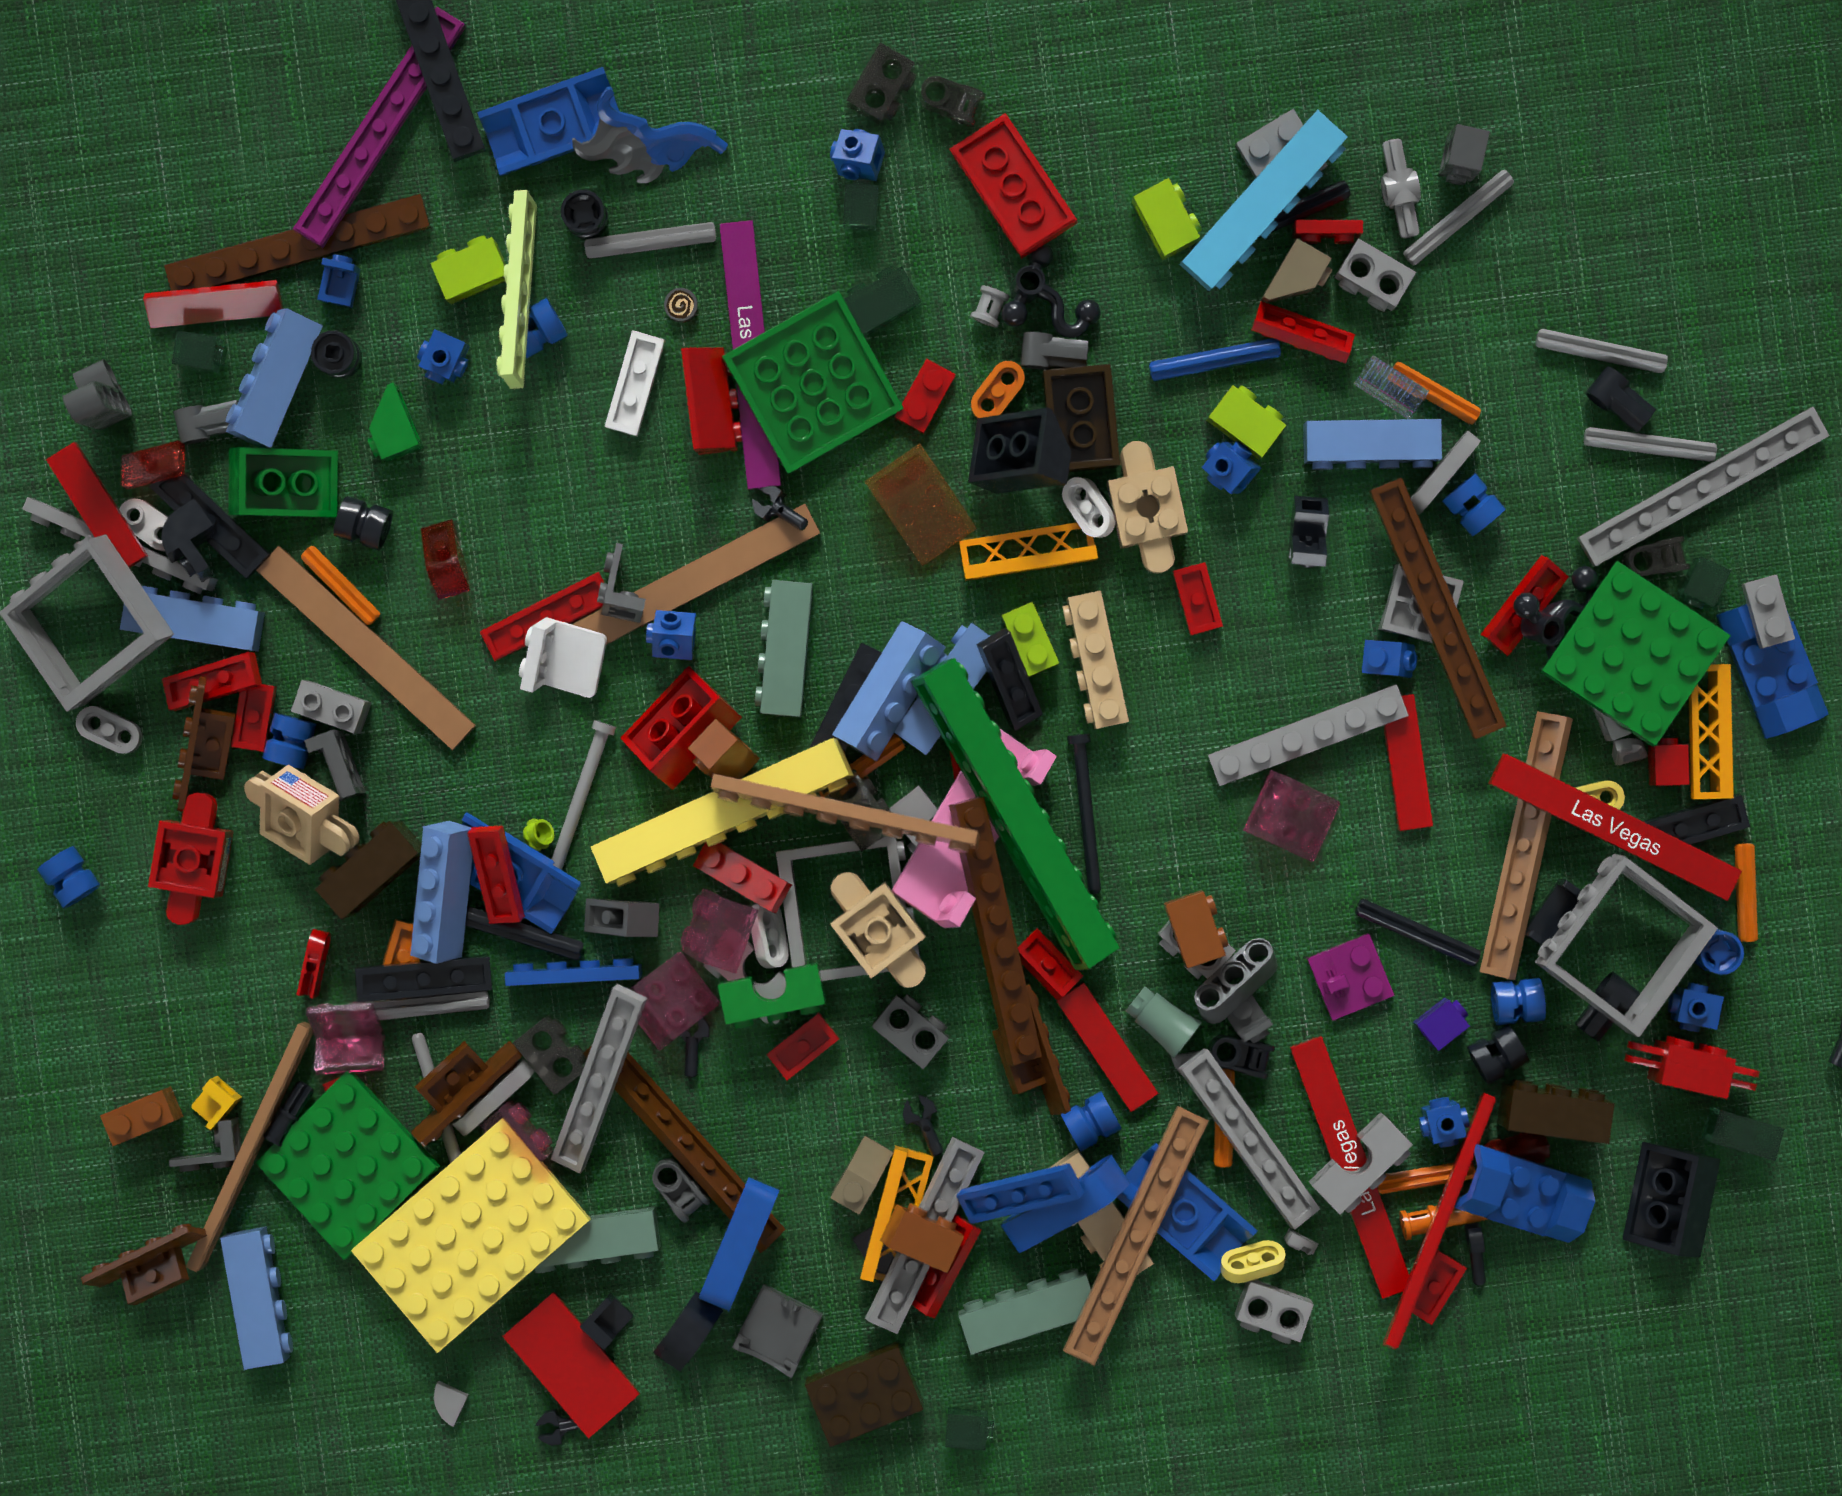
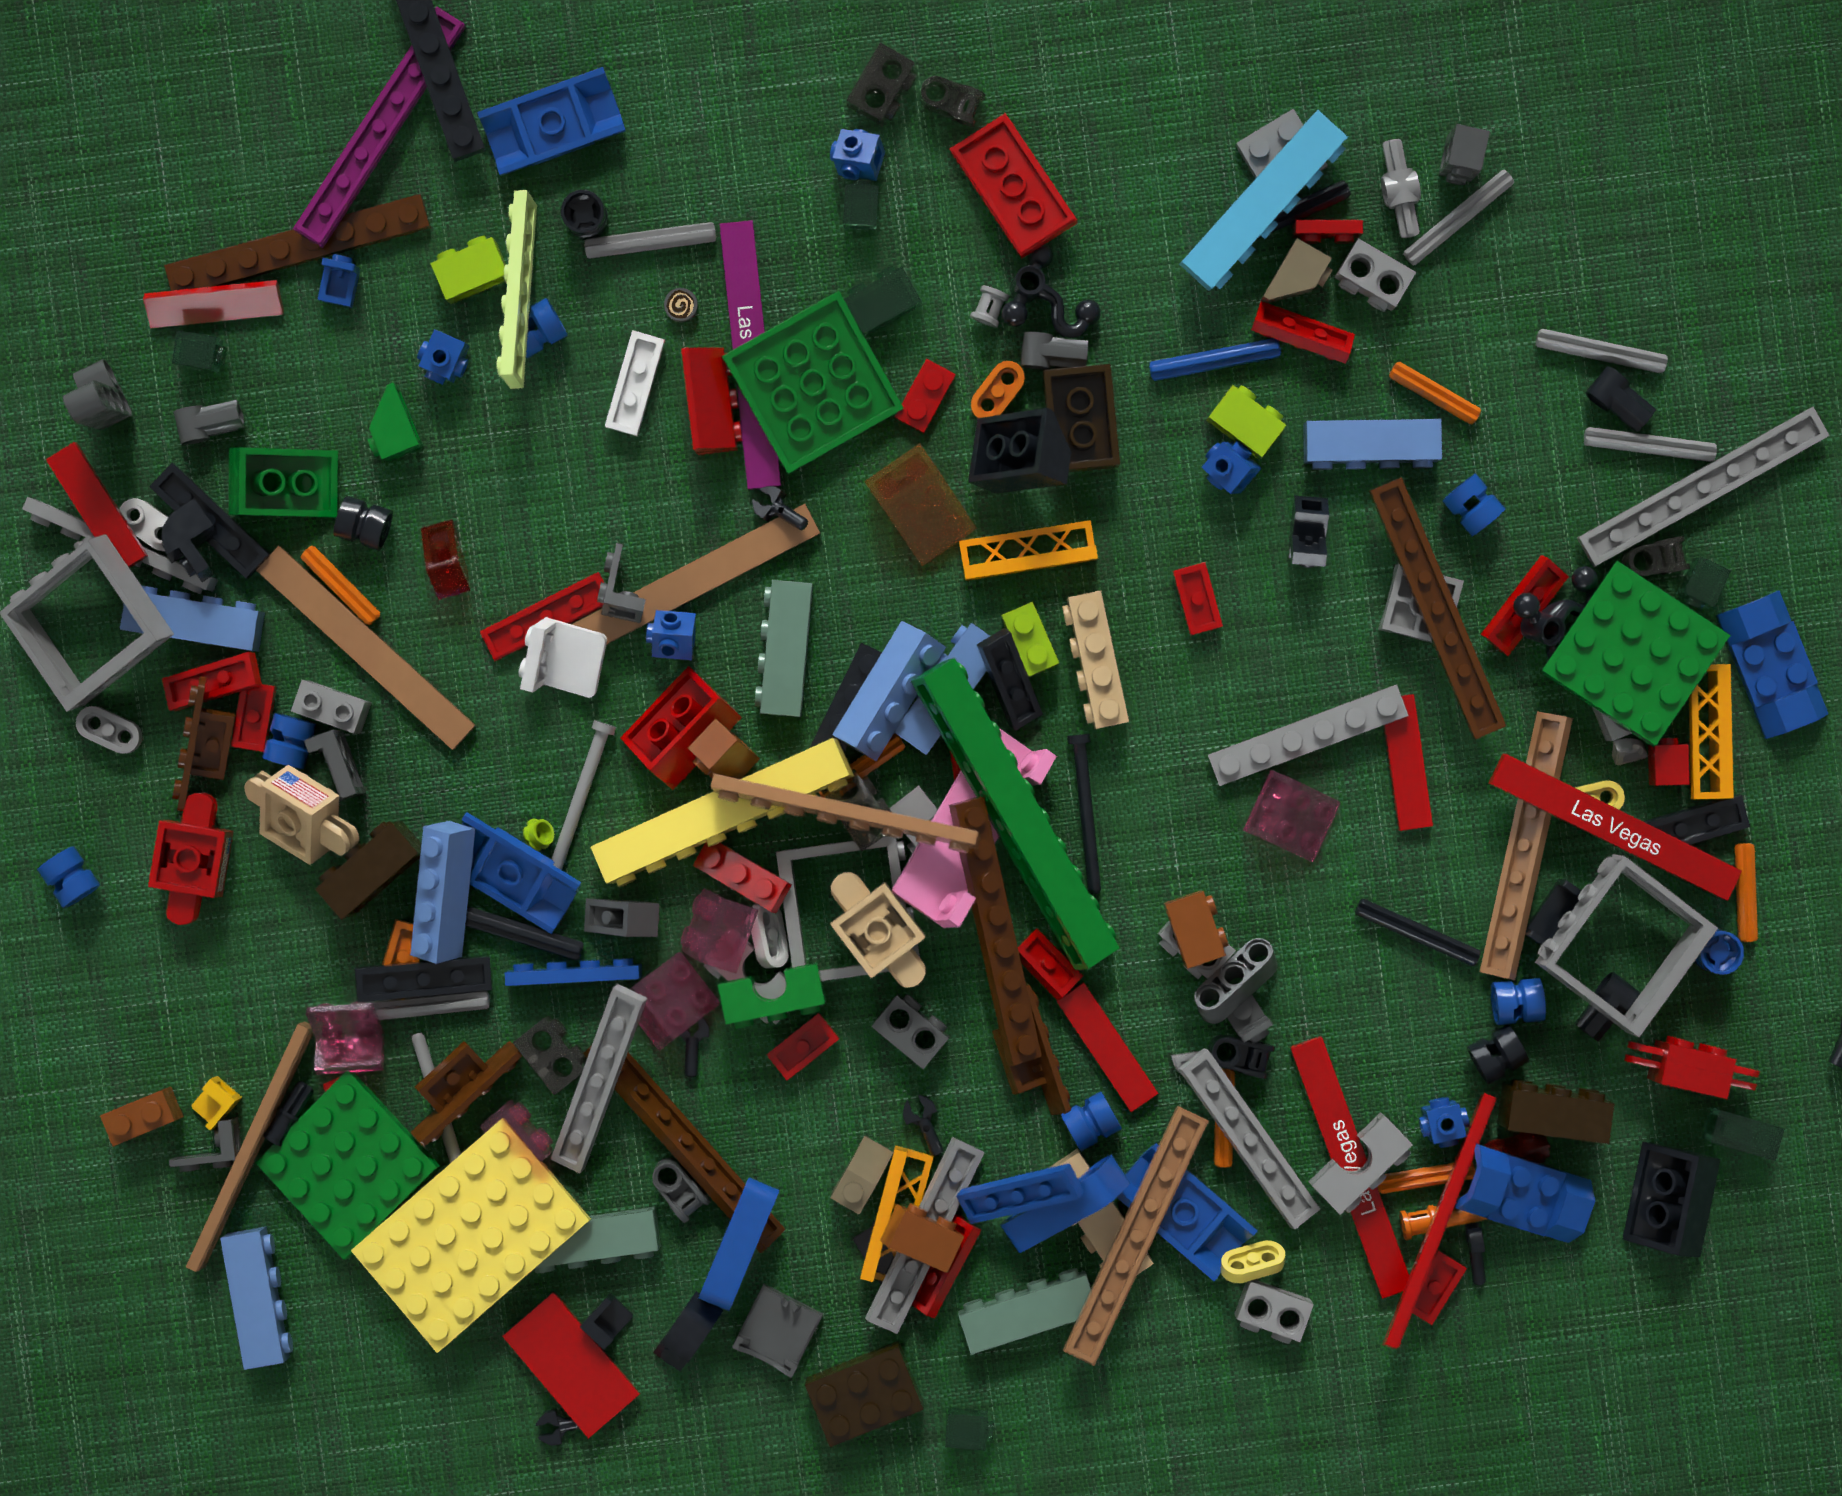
(150, 1268): reddish brown bracket -> none
(153, 464): clear red plate -> none
(273, 378): medium blue brick -> none
(314, 963): red piece -> none
(336, 354): black wheel -> none
(449, 1402): light grey tile -> none
(496, 874): red plate -> none
(501, 1091): light grey beam -> none
(640, 147): piece -> none
(1090, 509): white plate -> none
(1147, 507): tan brick -> none
(1163, 1020): sand green plant -> none
(1167, 218): lime brick -> none
(1300, 1242): light grey tile -> none
(1350, 976): magenta hinge -> none
(1389, 658): blue bracket -> none
(1391, 387): clear tile -> none
(1442, 1023): dark purple brick -> none
(1444, 471): light grey beam -> none
(1706, 1009): blue brick -> none
(1768, 611): light grey plate -> none

